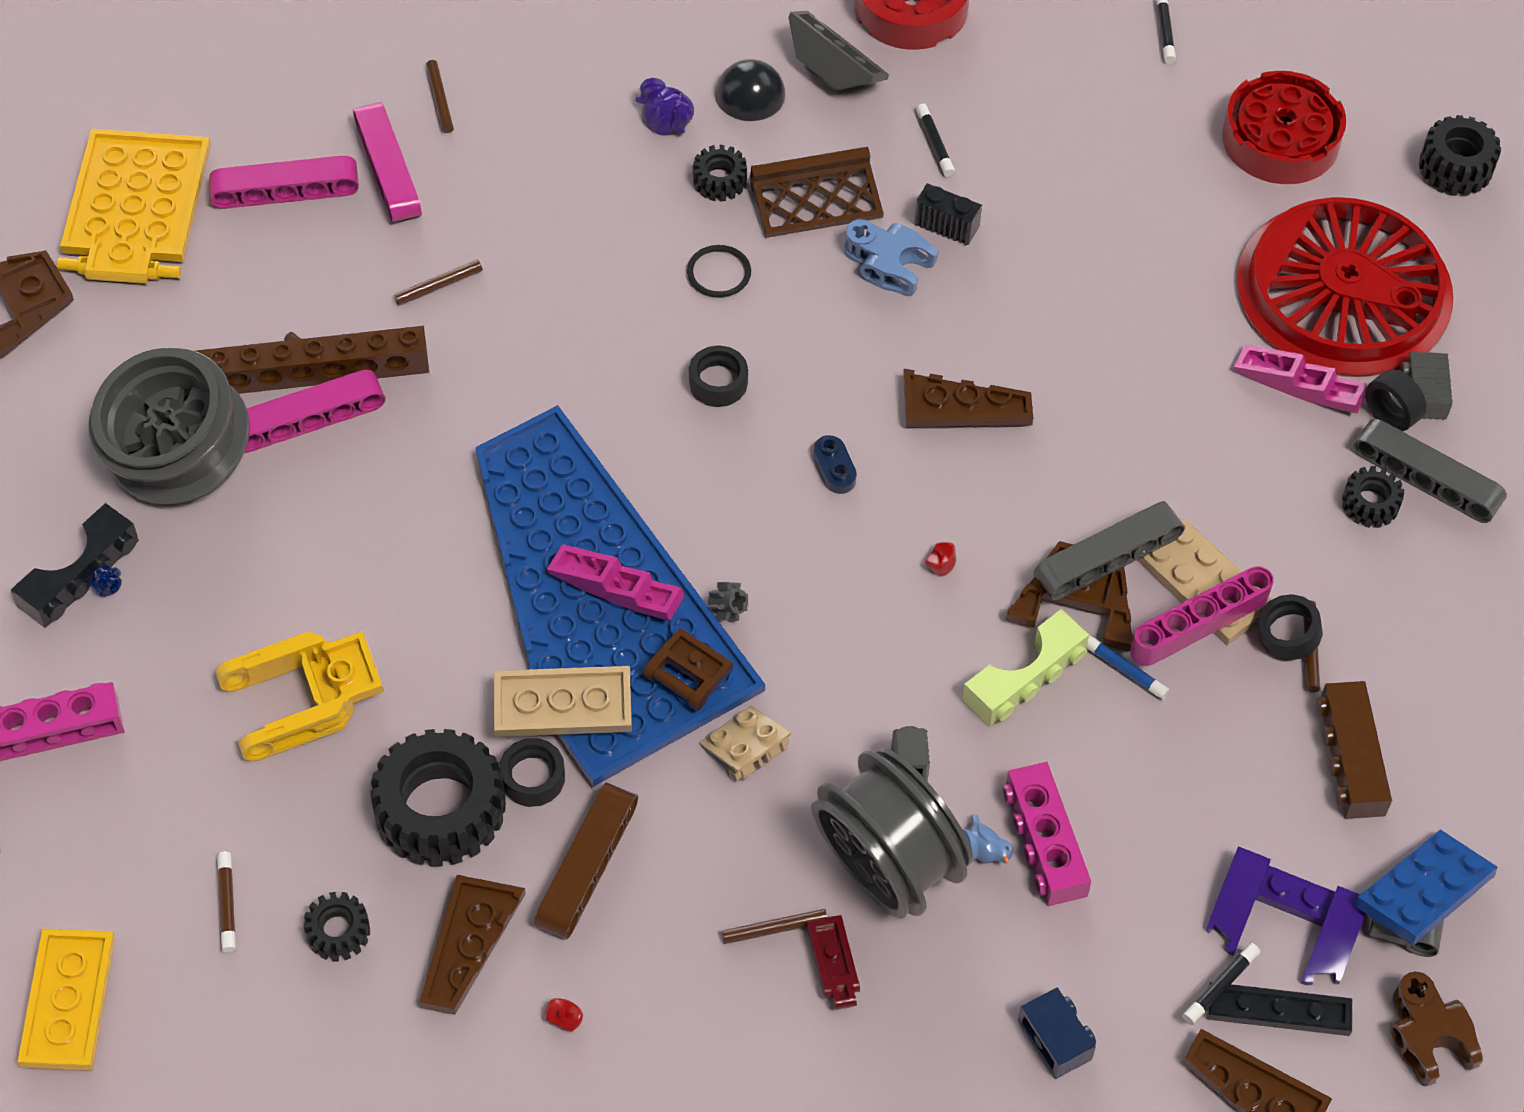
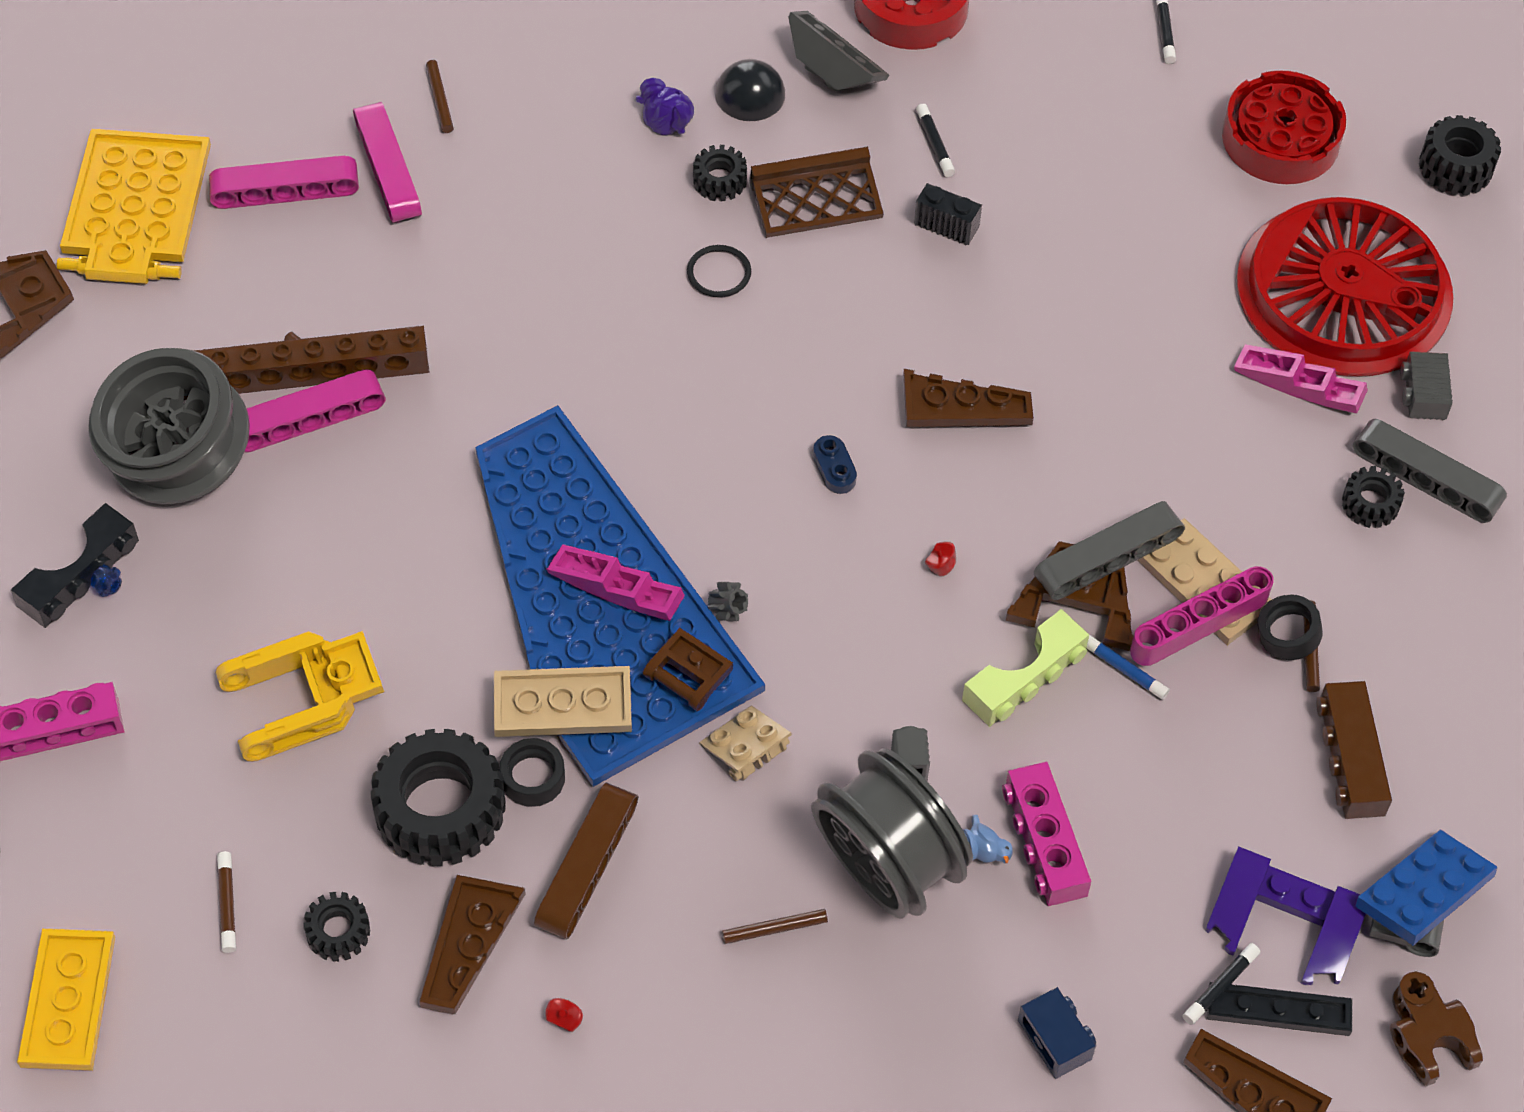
(438, 282): reddish brown bar -> none
(718, 356): black tyre -> none
(834, 961): dark red hinge -> none
(886, 252): medium blue piece -> none
(1404, 390): black tyre -> none

